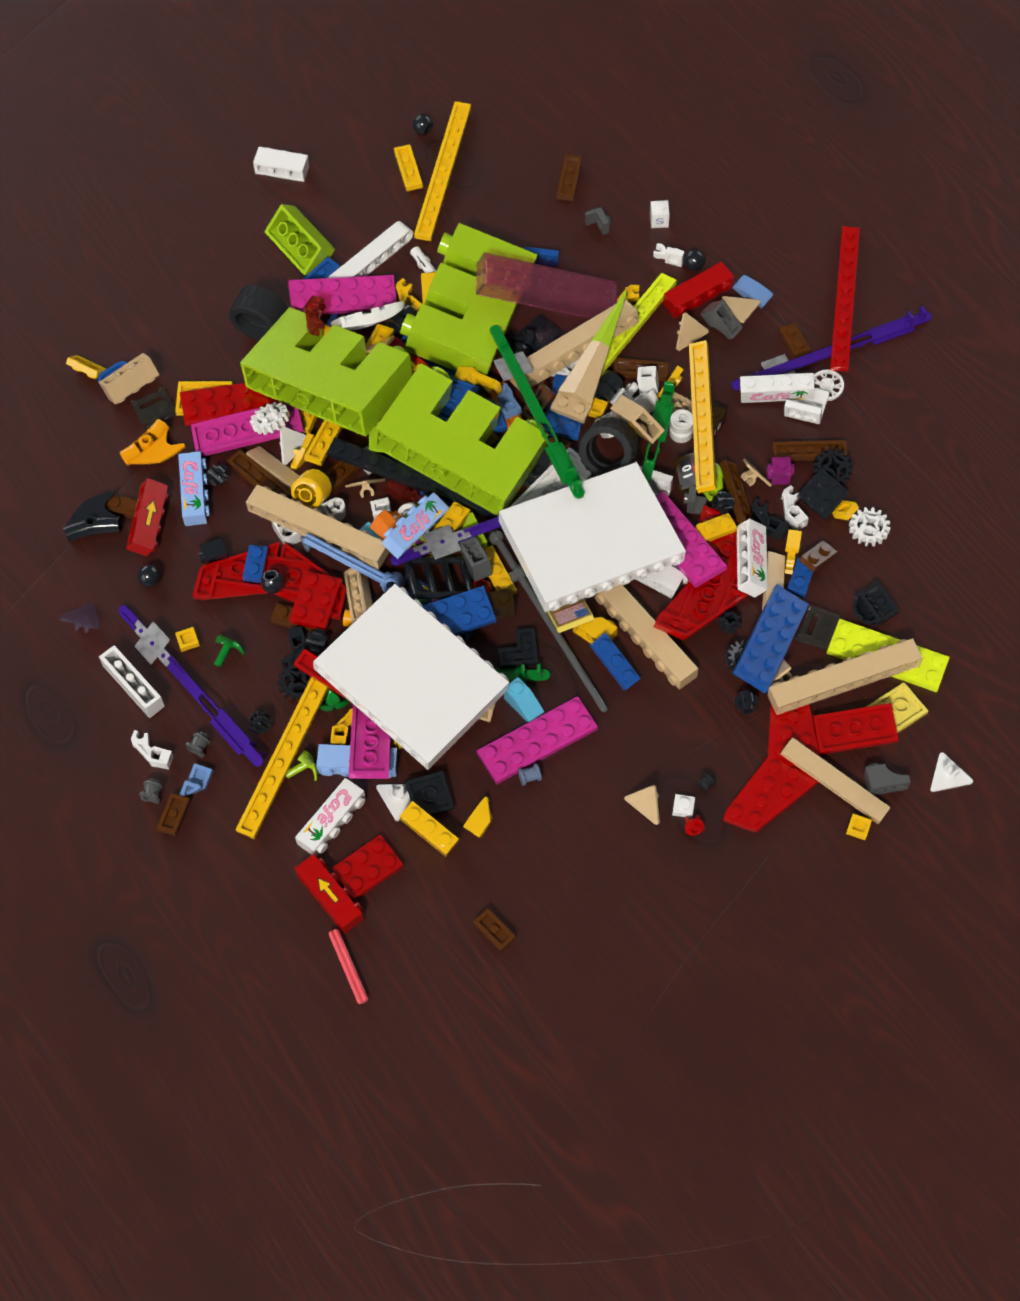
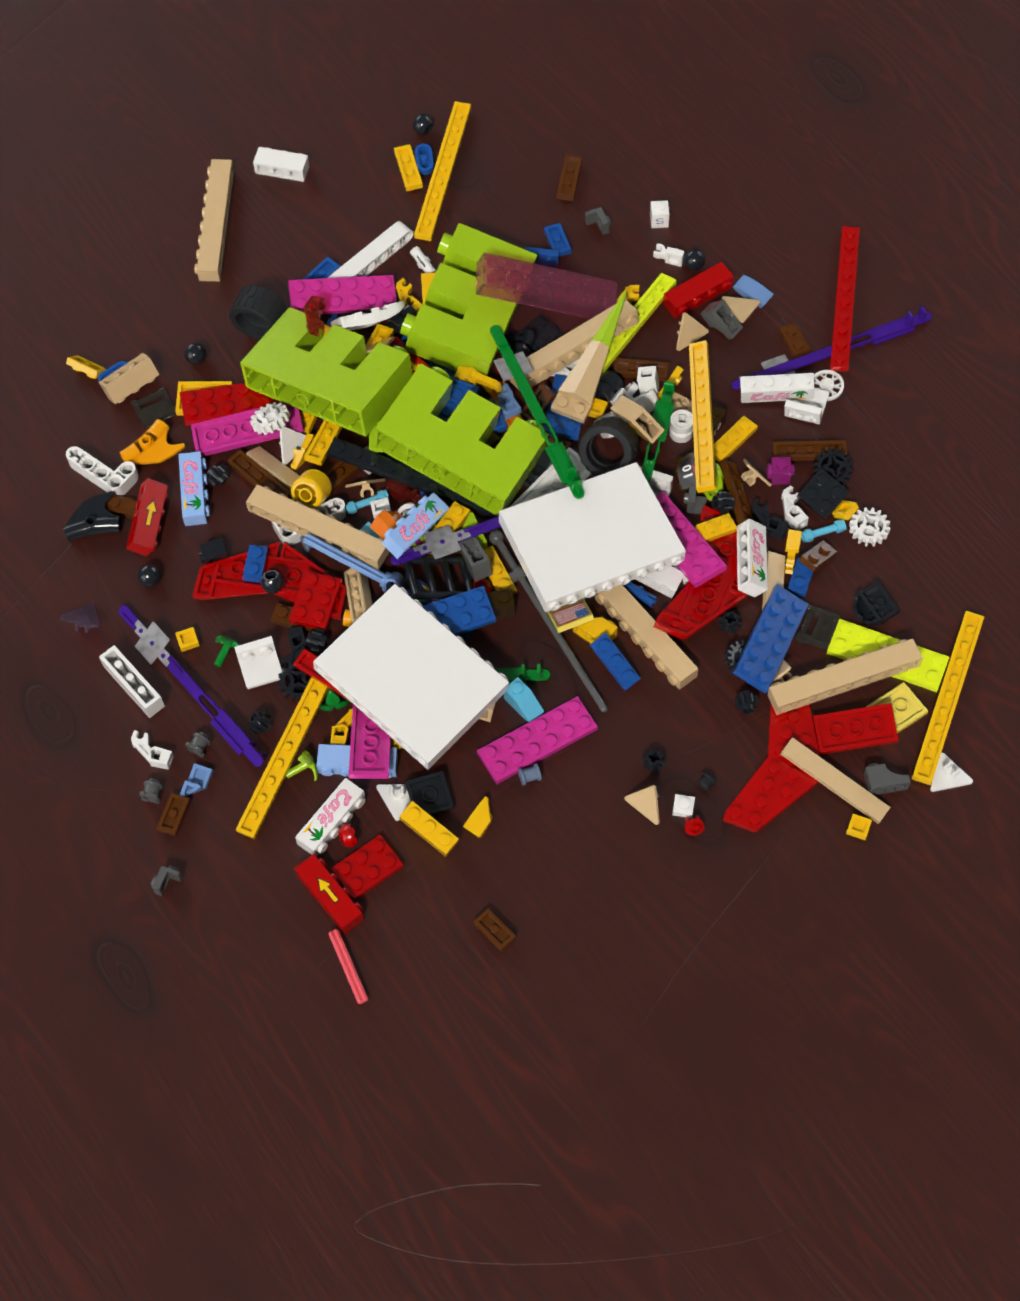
(98, 469): none -> white beam
(163, 877): none -> dark grey bracket
(195, 353): none -> black piece
(215, 220): none -> tan brick
(258, 662): none -> white bracket
(298, 238): lime slope -> none
(346, 835): none -> red plate
(351, 507): none -> medium azure bar
(424, 159): none -> blue plate
(524, 653): black plate -> none
(557, 239): none -> blue plate
(640, 594): none -> blue pin
(653, 755): none -> black gear
(734, 438): none -> yellow plate
(838, 526): none -> medium azure bar
(947, 698): none -> yellow plate

